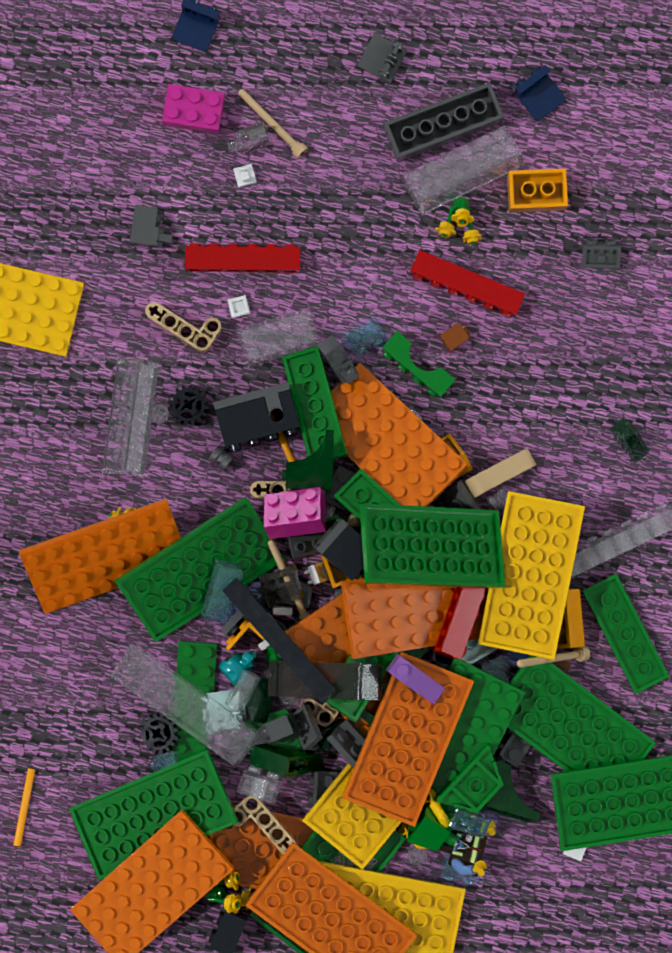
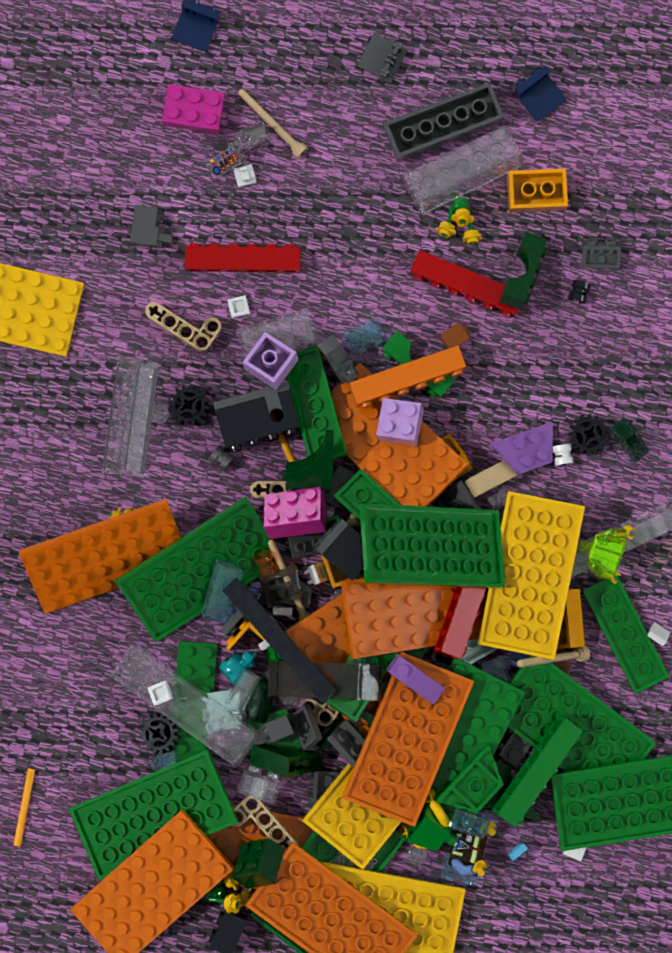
(160, 693): none -> white tile
(224, 162): none -> clear tile
(258, 863): none -> dark green brick
(265, 562): none -> clear orange wheel
(270, 360): none -> lavender brick
(400, 422): none -> lavender brick
(407, 376): none -> orange brick
(517, 851): none -> medium azure tile
(527, 449): none -> medium lavender wing
(529, 252): none -> dark green arch
(537, 771): none -> green brick
(562, 454): none -> white wheel
(579, 291): none -> black wheel
(600, 439): none -> black gear
(606, 552): none -> clear neon green torso
(658, 634): none -> white tile

